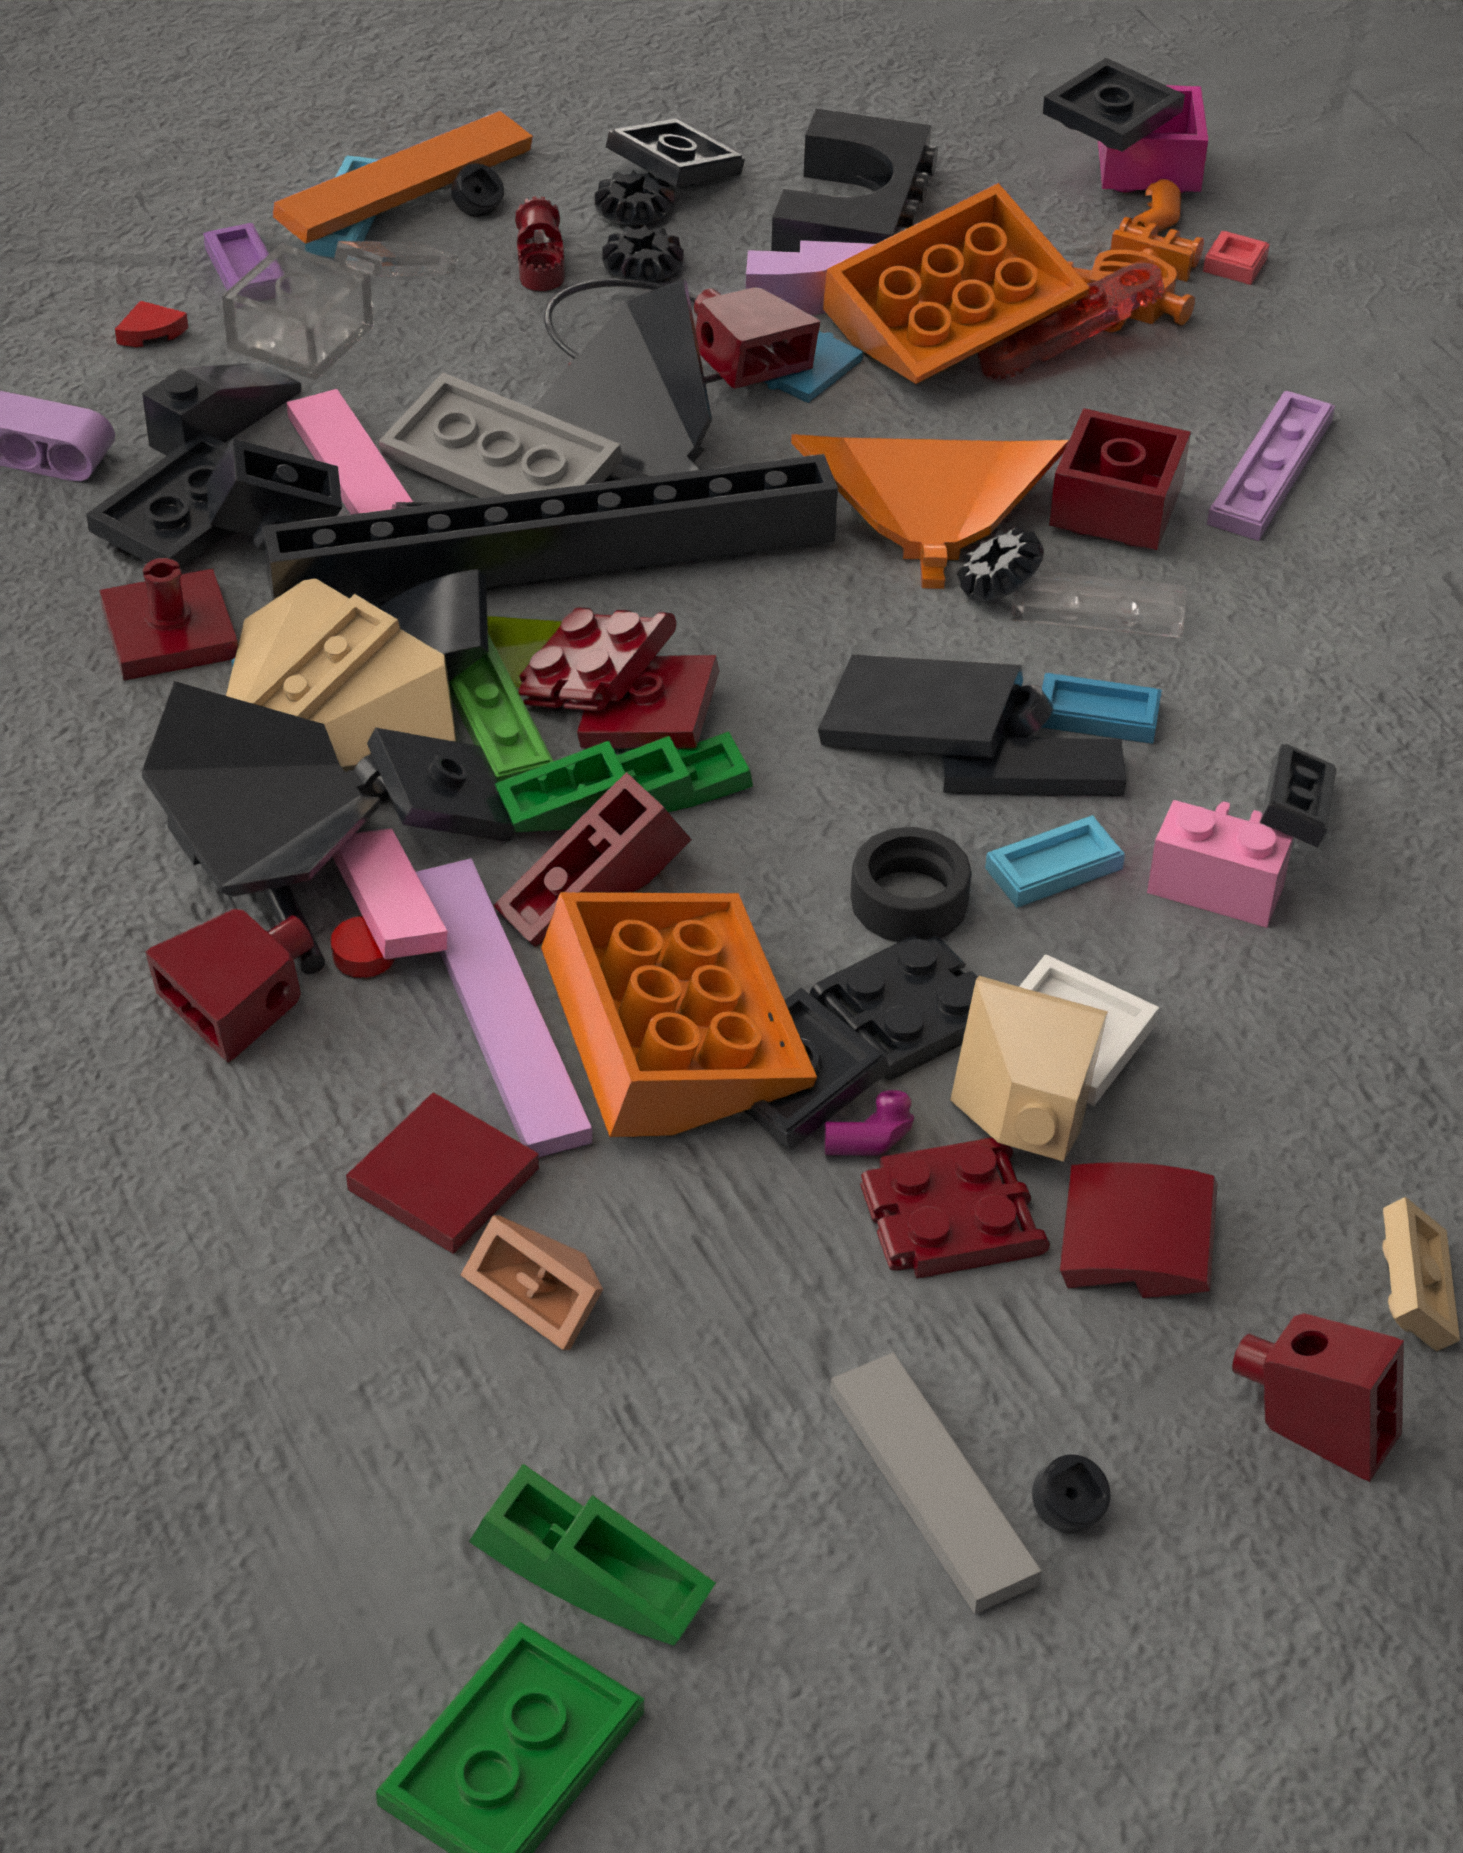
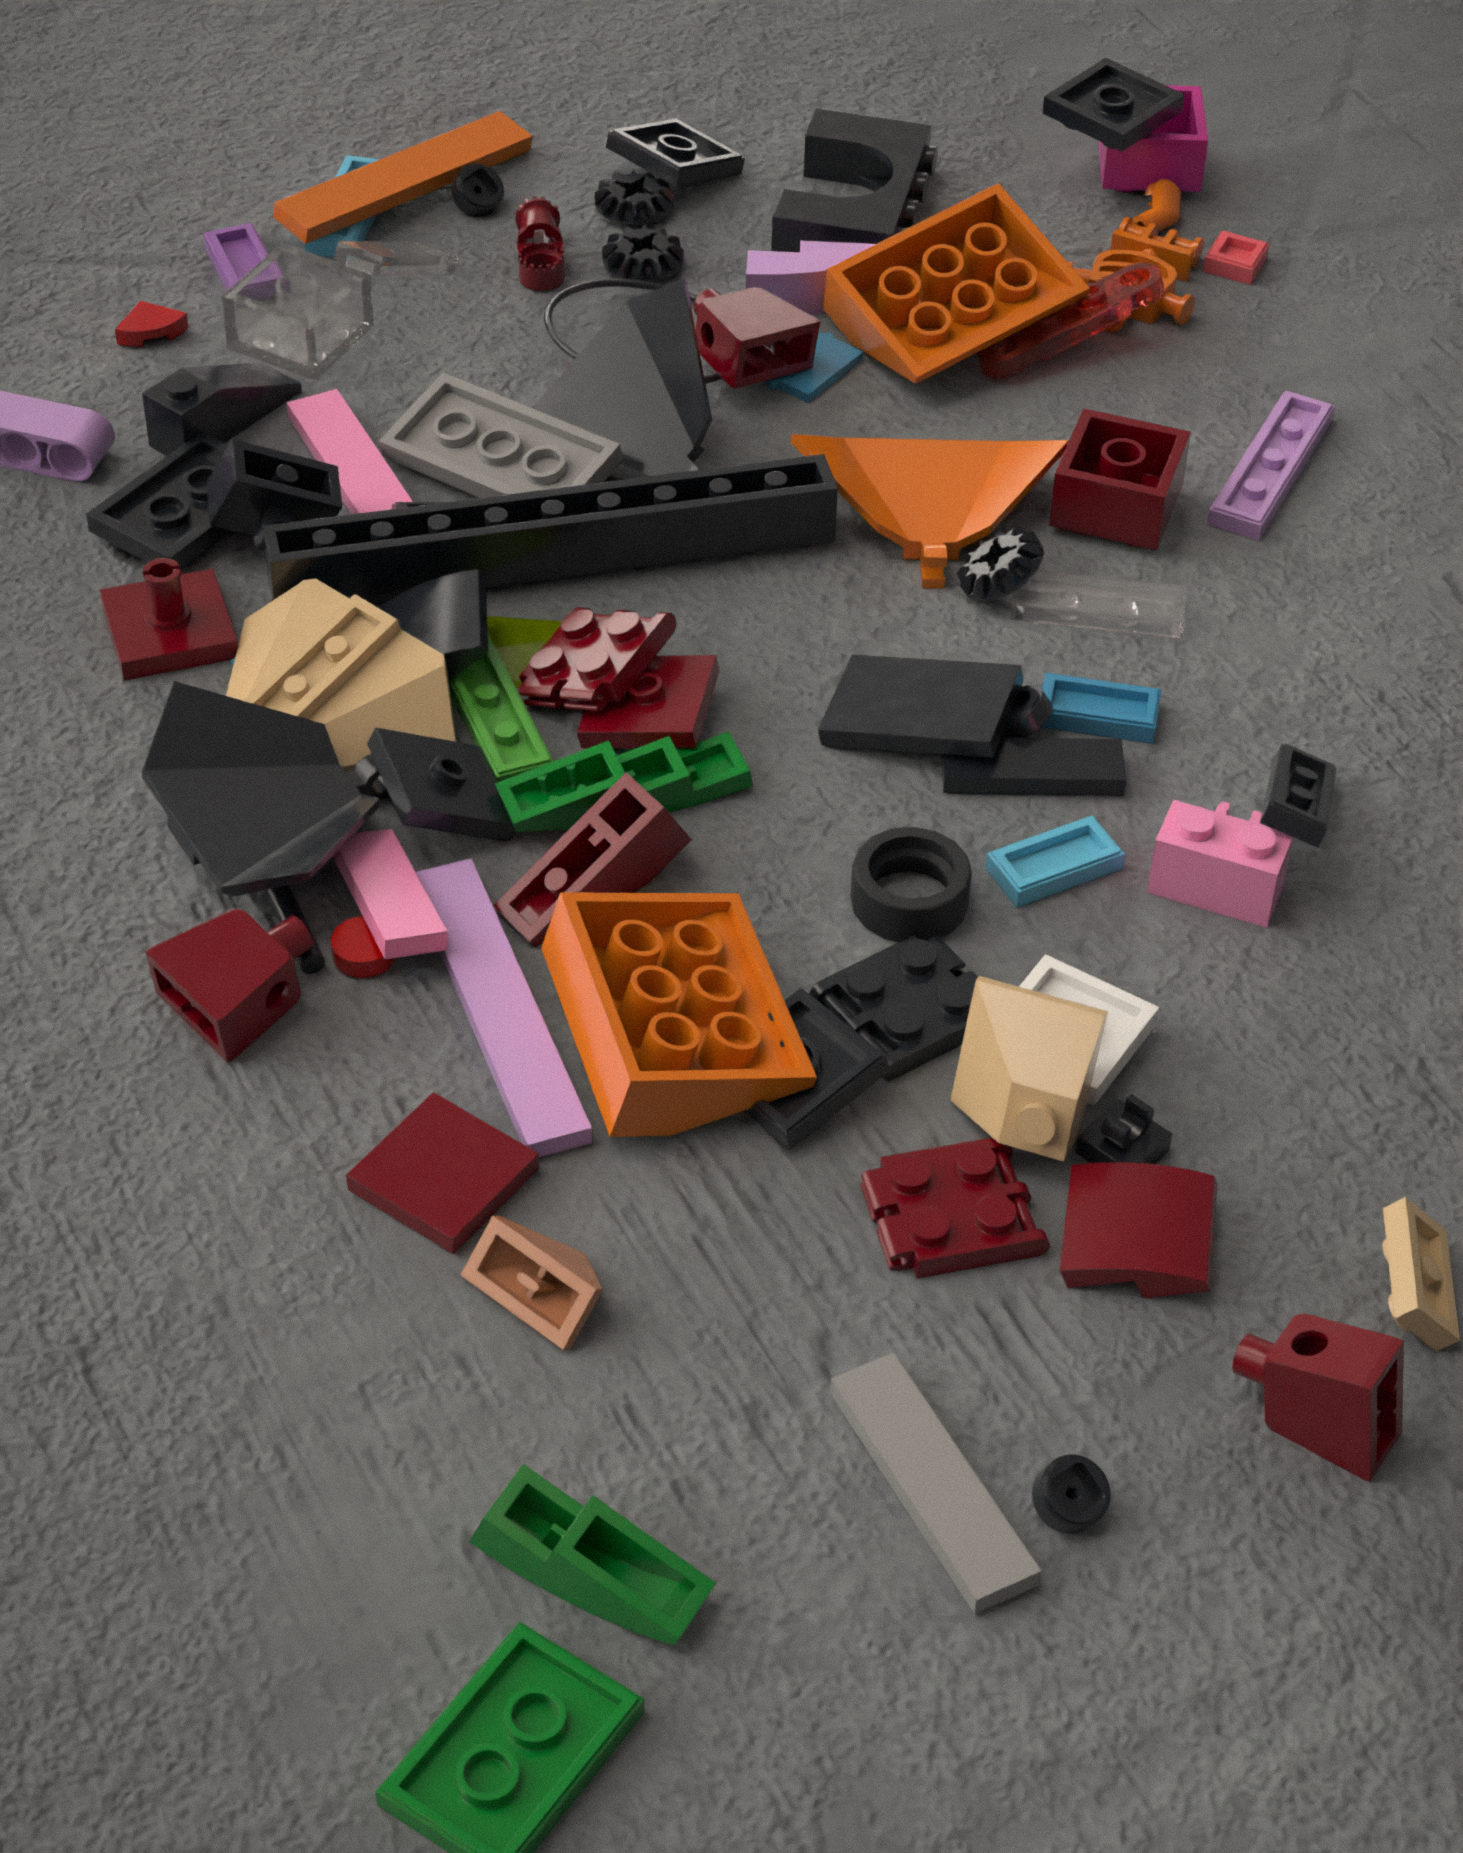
(877, 1132): magenta arm -> none
(1124, 1135): none -> black tile

